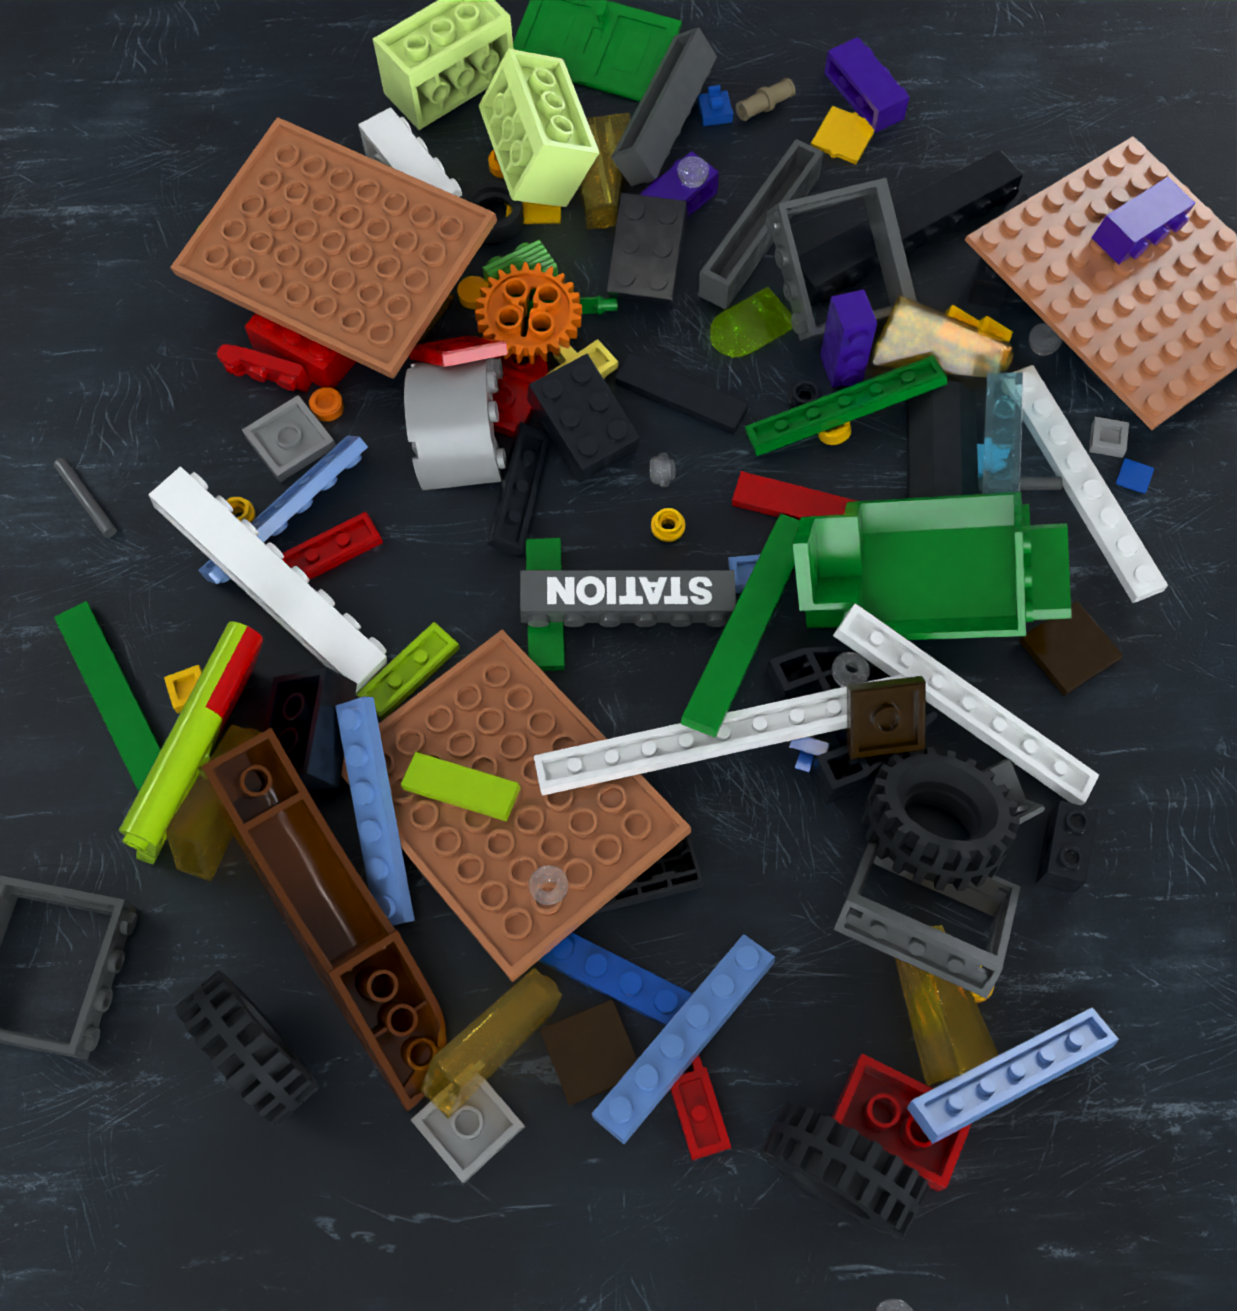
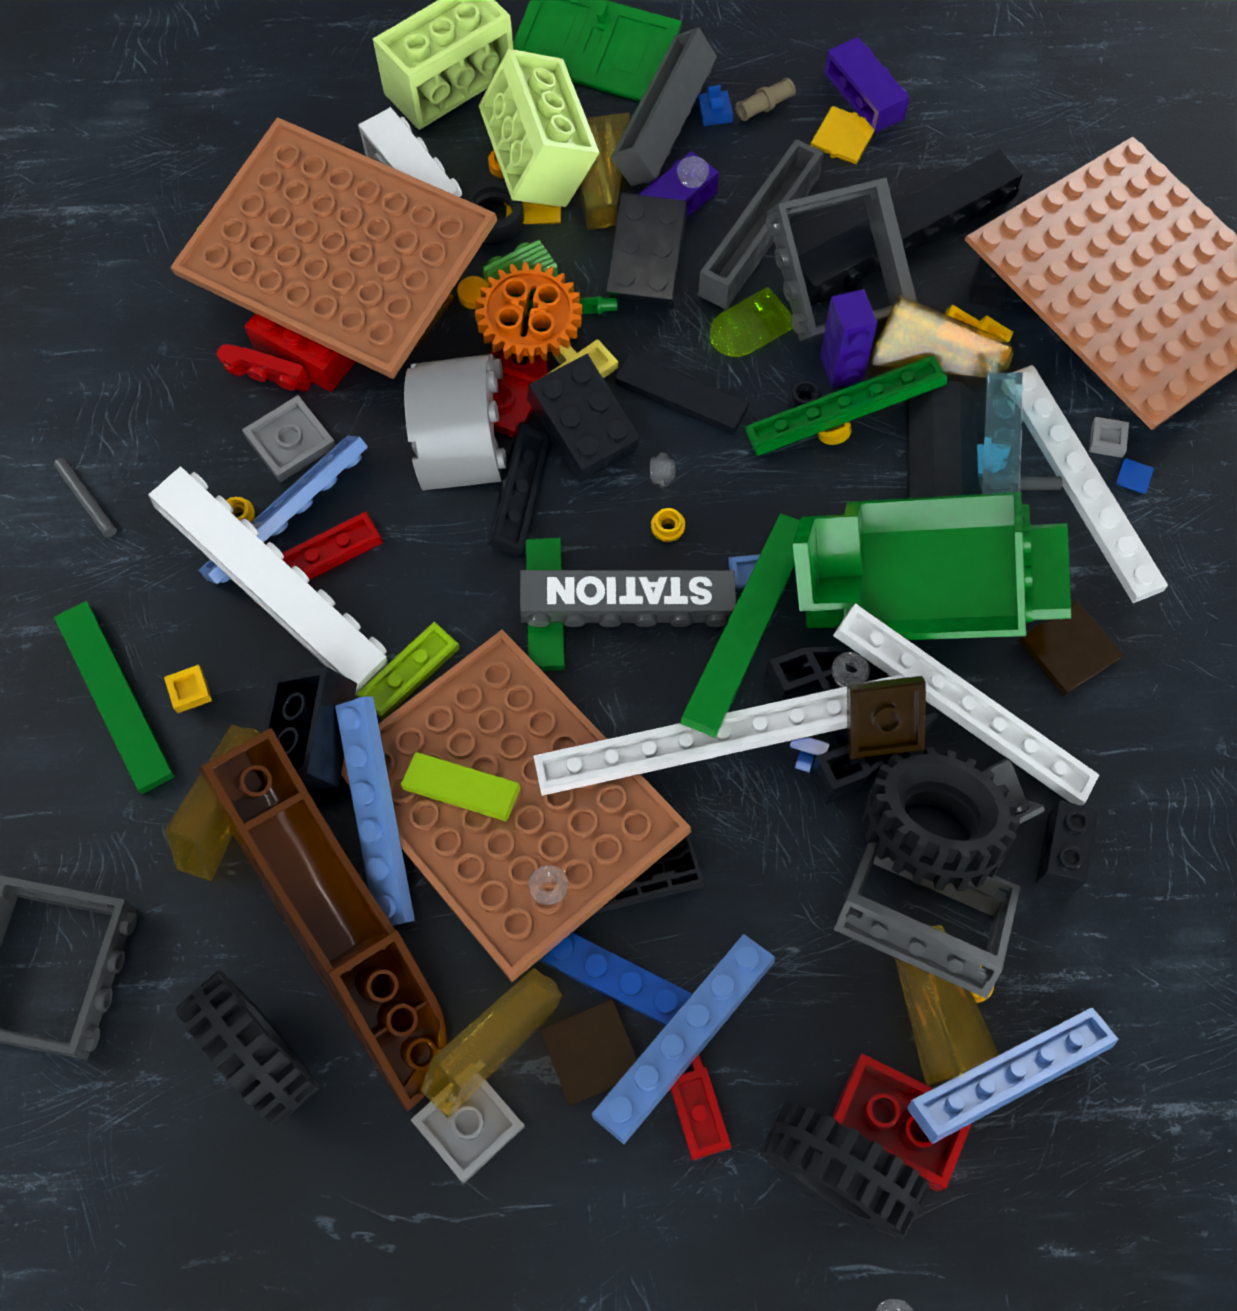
(191, 740): lime piece -> none
(326, 404): orange tile -> none
(458, 350): red tile -> none
(778, 497): red tile -> none
(1042, 345): clear plate -> none
(1144, 221): brick -> none

